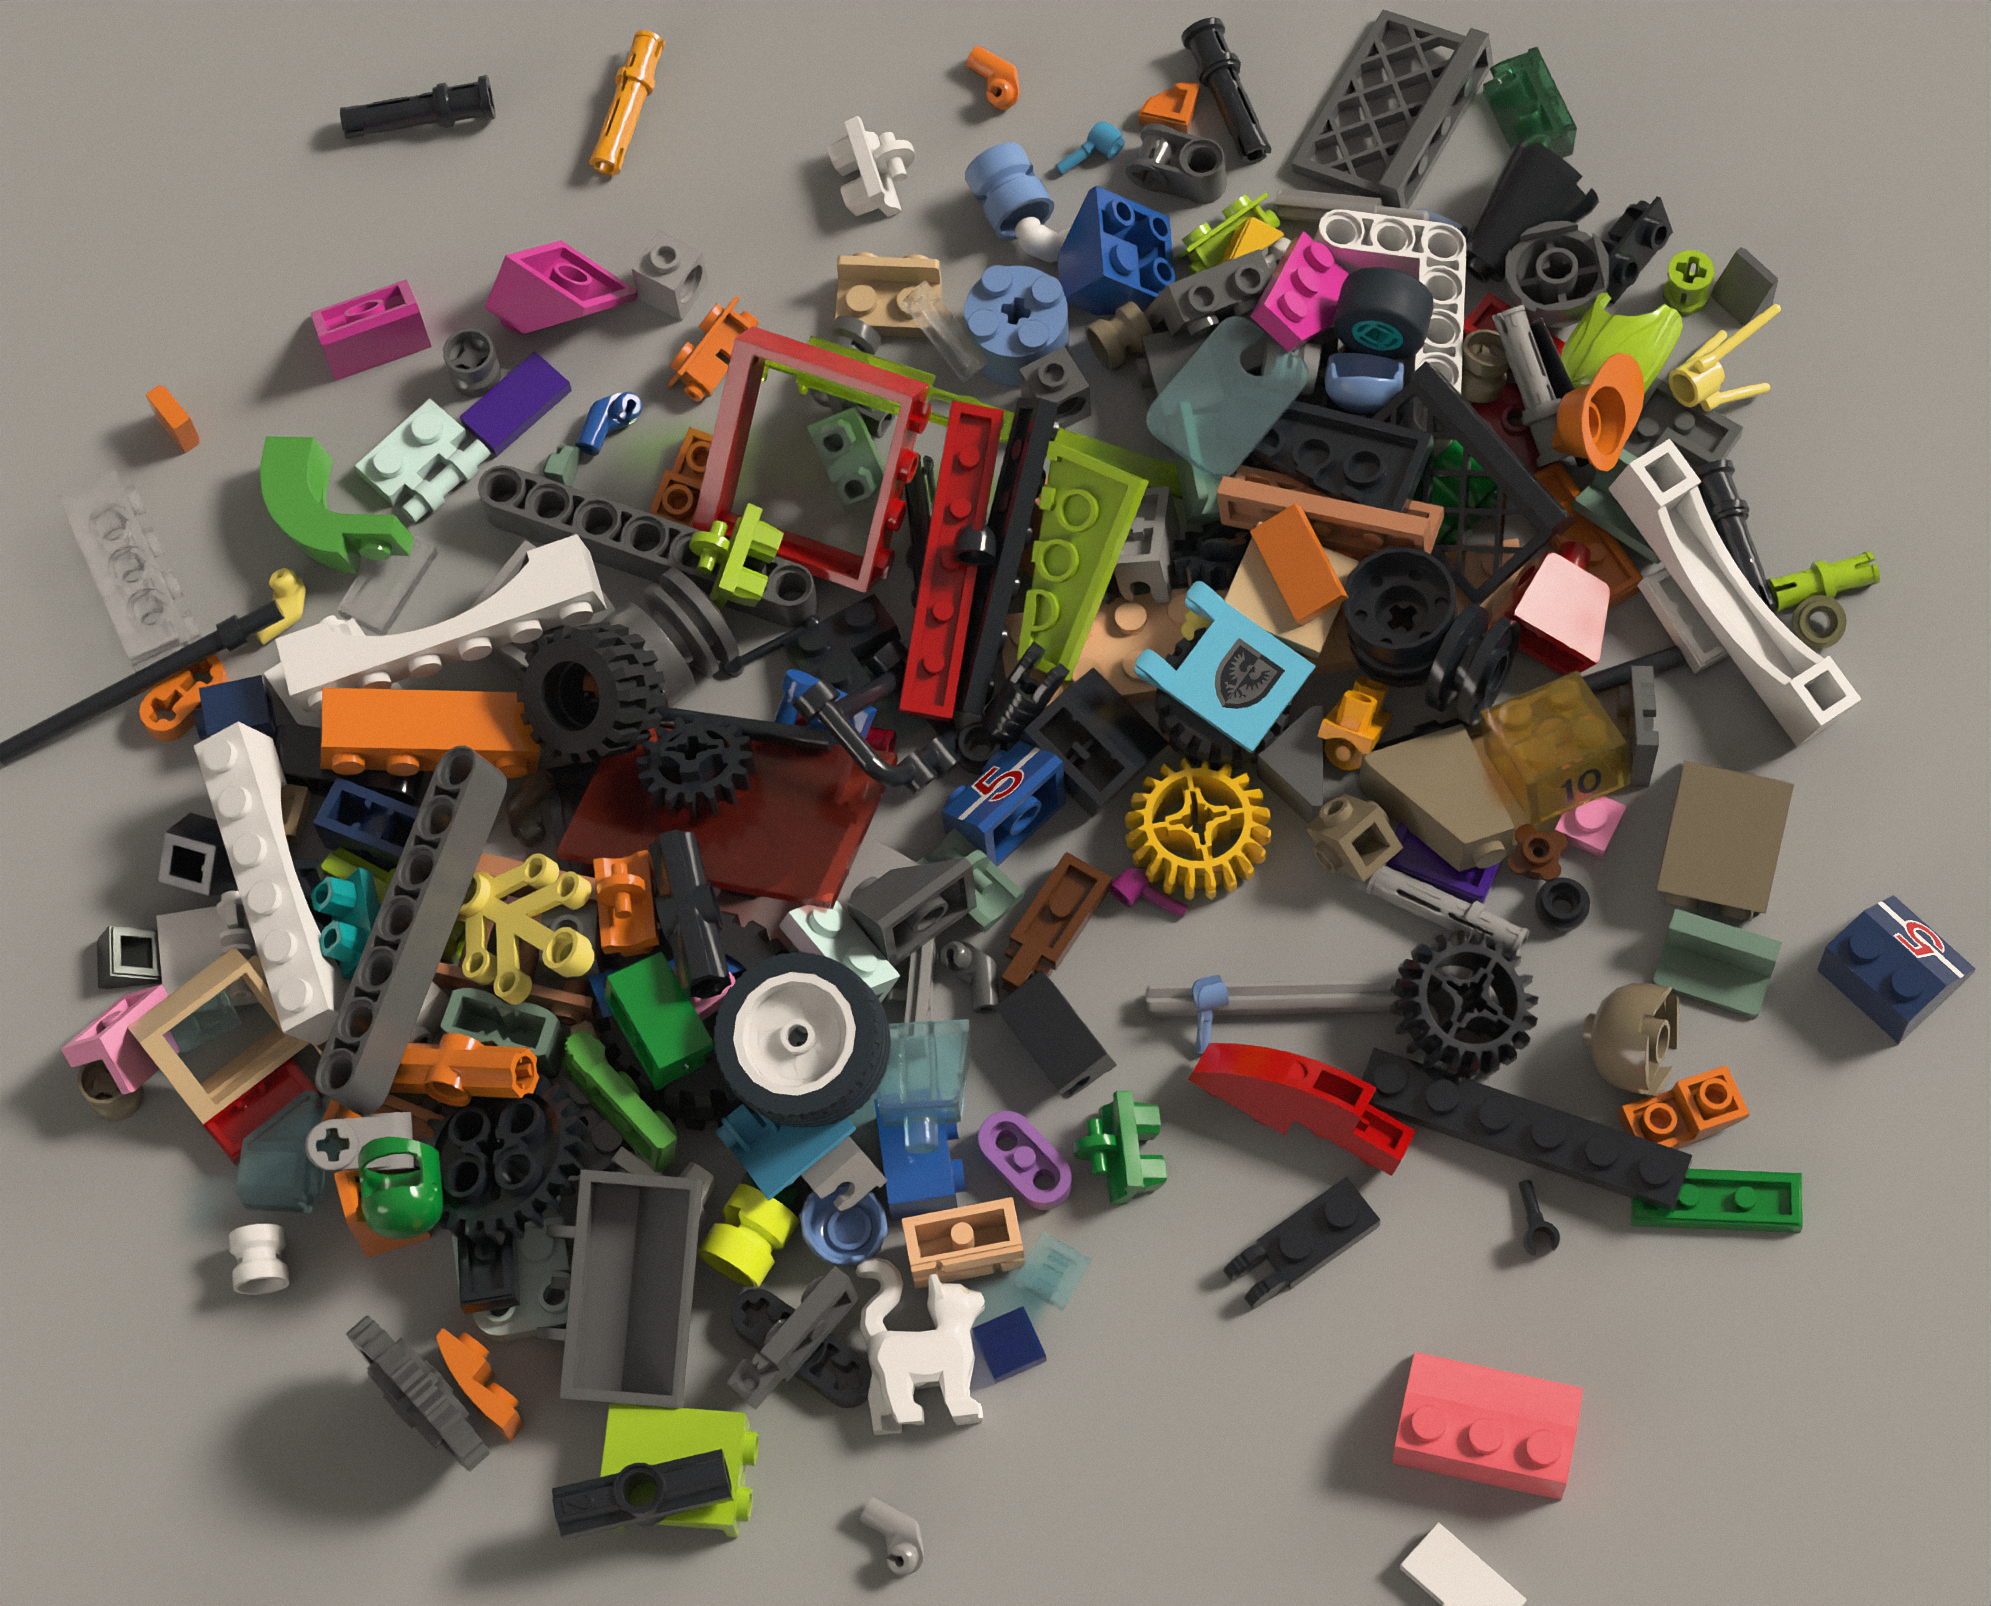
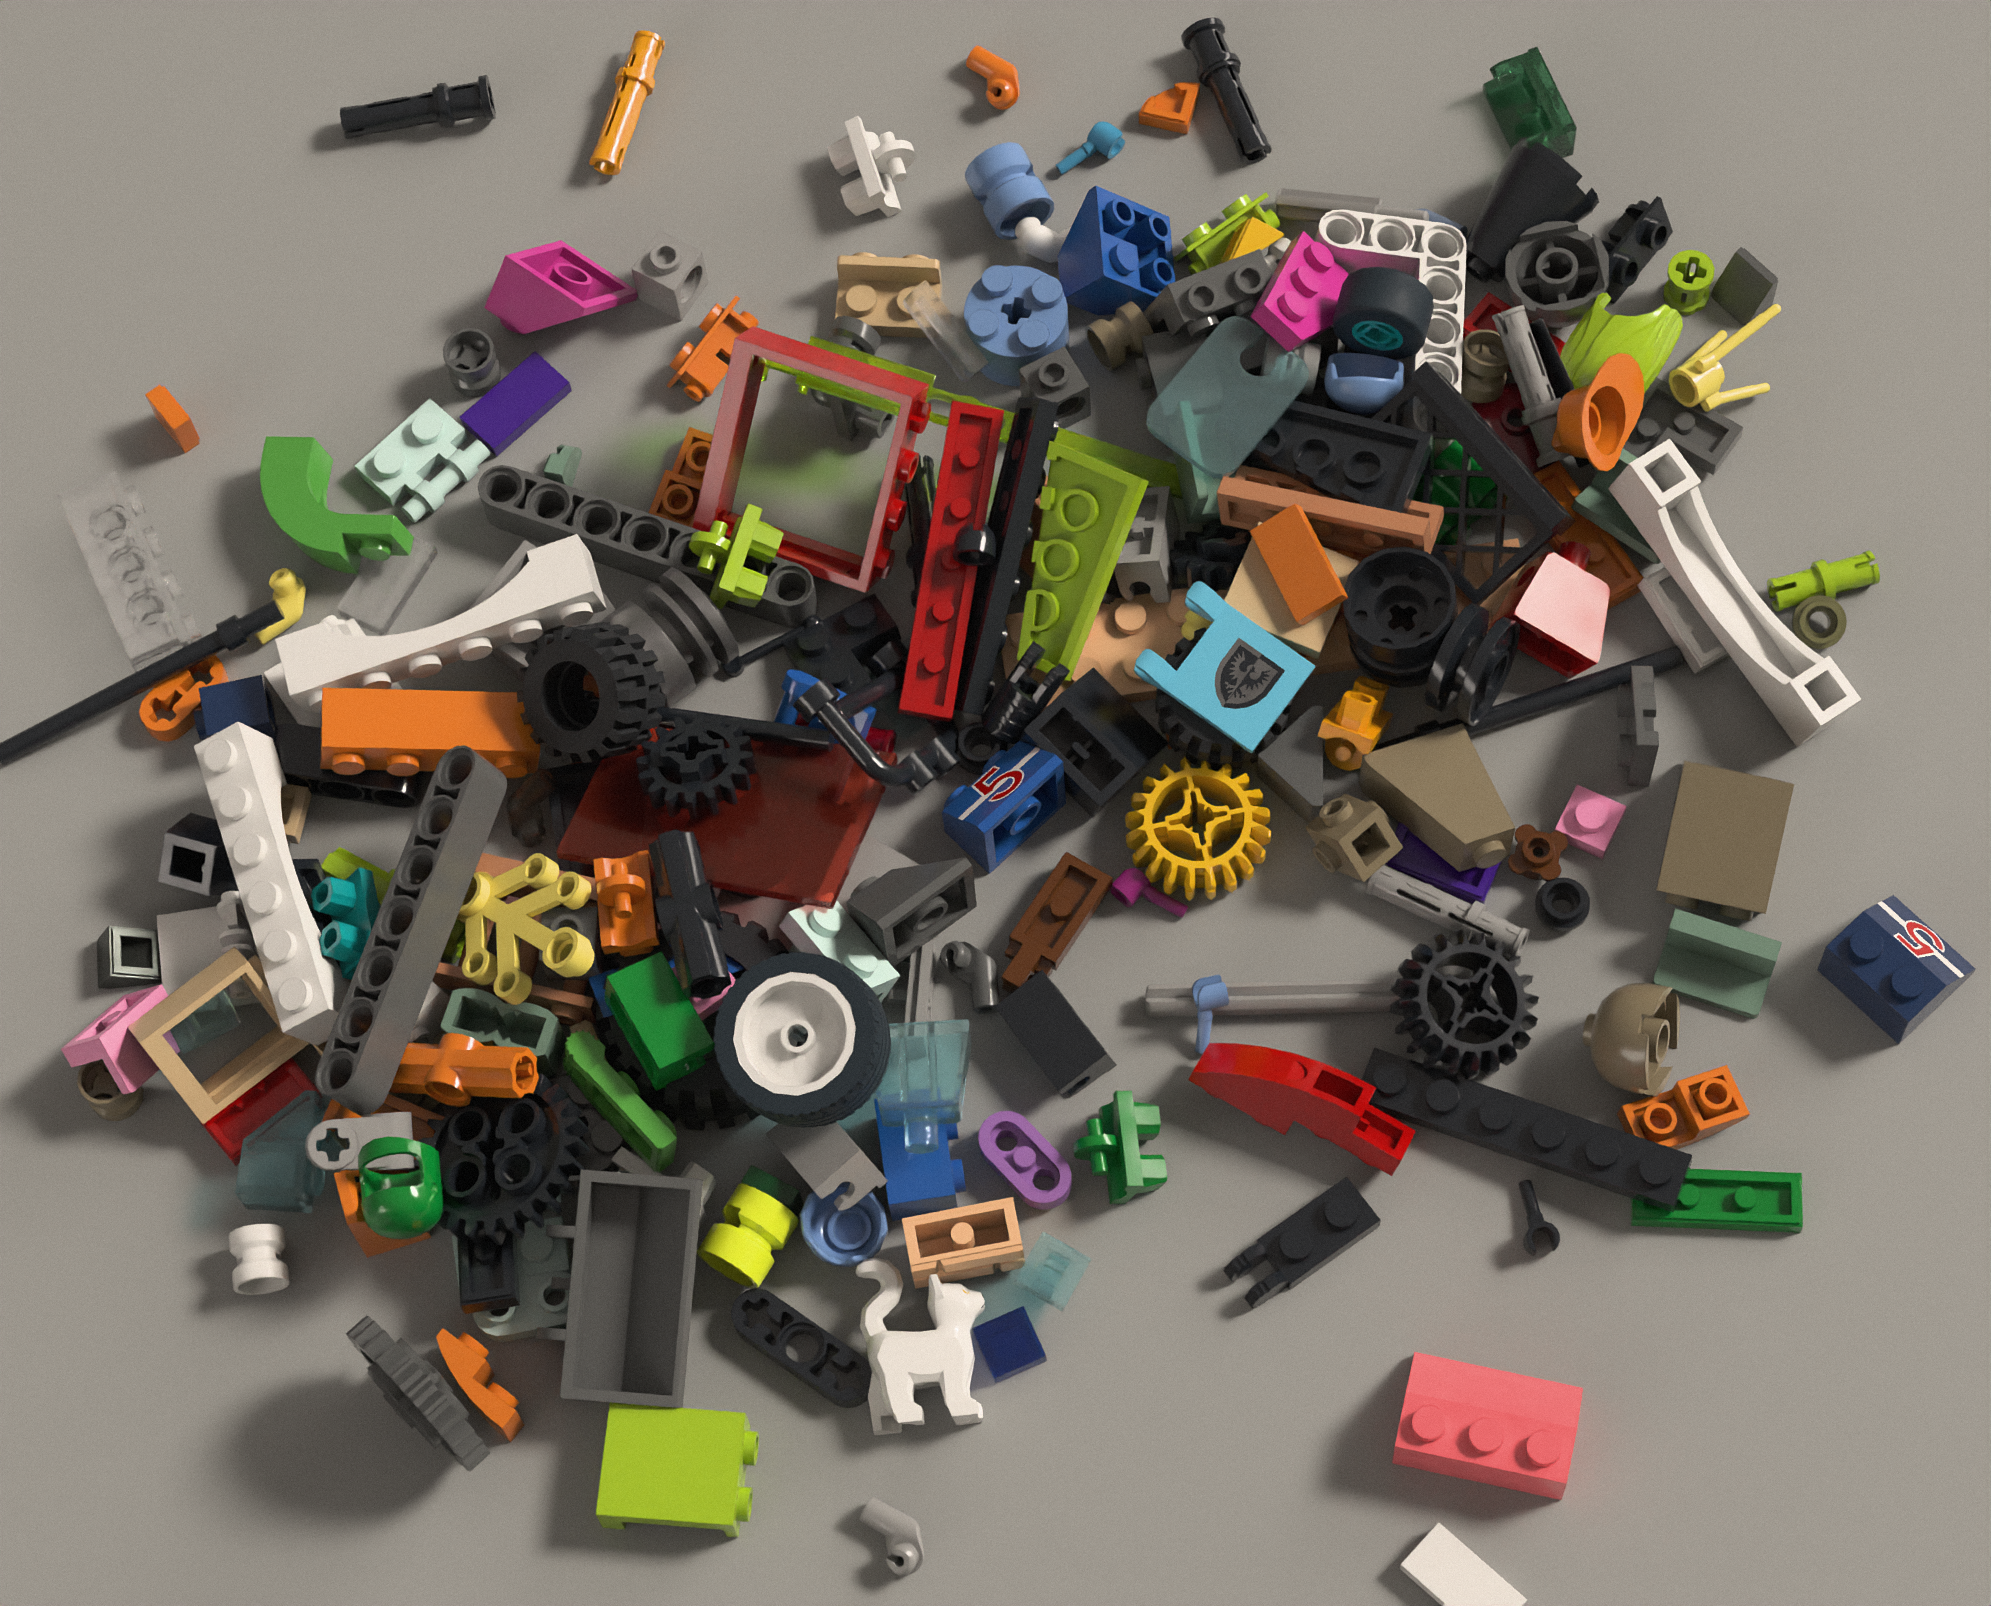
(365, 823): dark blue brick -> none
(371, 330): dark pink slope -> none
(605, 1505): black piece -> none
(607, 416): blue arm -> none
(778, 1152): dark azure hinge -> none
(795, 1339): dark grey hinge -> none
(848, 457): sand green hips -> none
(993, 889): sand green hips -> none
(1174, 163): dark grey piece -> none
(1426, 134): dark grey fence -> none
(1555, 747): clear yellow brick -> none
(1729, 518): black pin -> none

